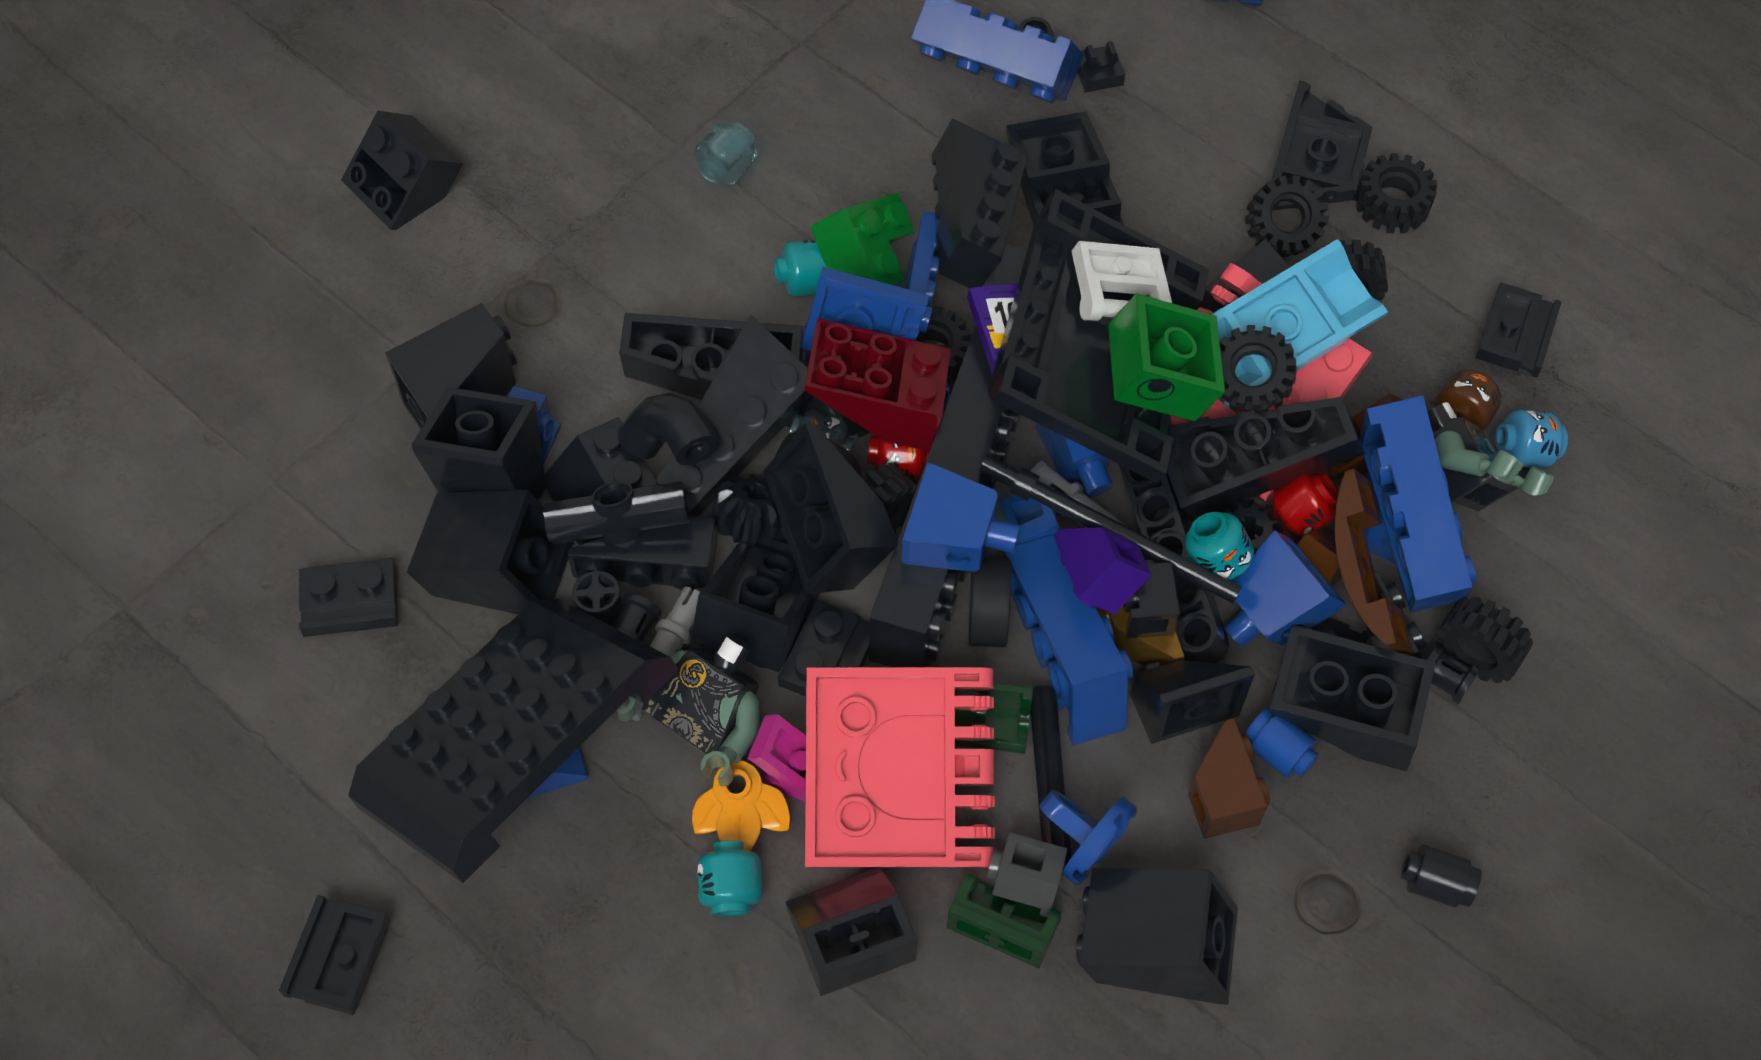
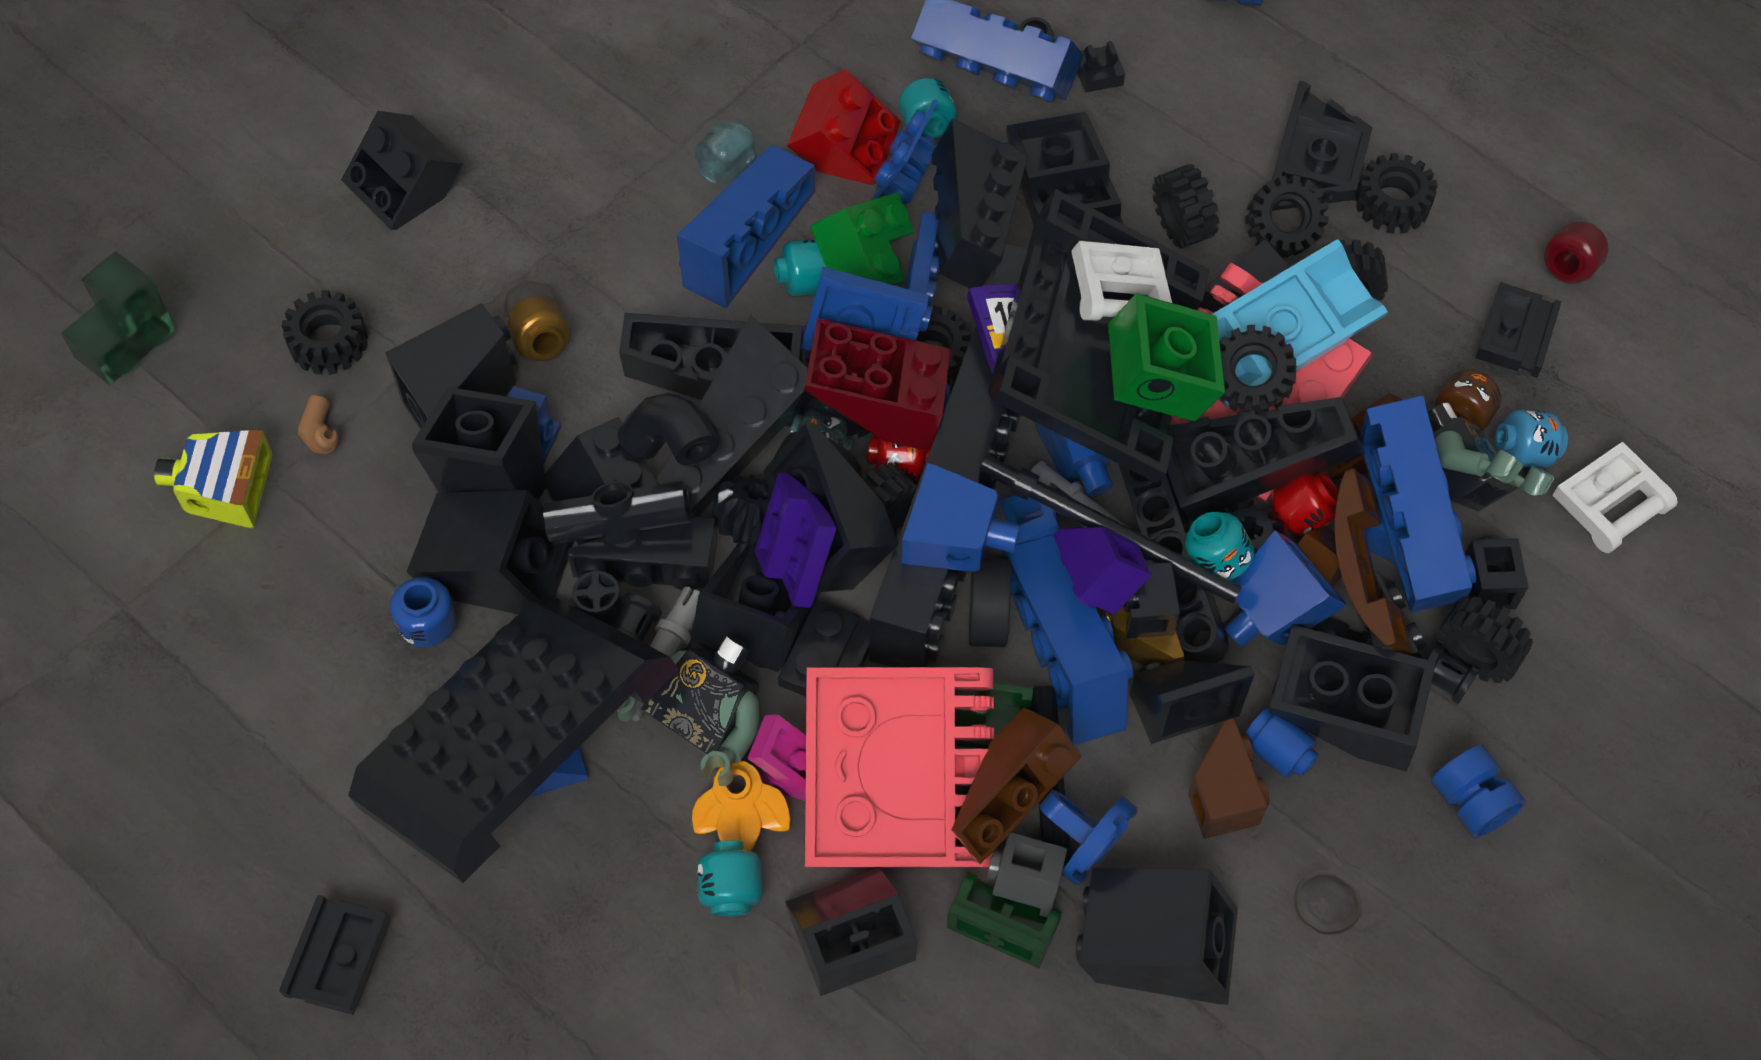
(122, 323): none -> clear green brick
(219, 475): none -> torso
(314, 430): none -> medium nougat arm
(322, 312): none -> black tyre
(348, 597): black plate -> none
(423, 612): none -> blue head
(538, 328): none -> pearl gold head
(743, 225): none -> blue wedge
(795, 539): none -> dark purple slope
(844, 129): none -> red slope
(909, 158): none -> blue hinge
(919, 96): none -> teal head
(1012, 780): none -> reddish brown slope
(1185, 205): none -> black tyre
(1441, 876): black brick -> none
(1481, 795): none -> blue wheel
(1498, 571): none -> black brick
(1576, 252): none -> dark red head
(1605, 485): none -> white plate

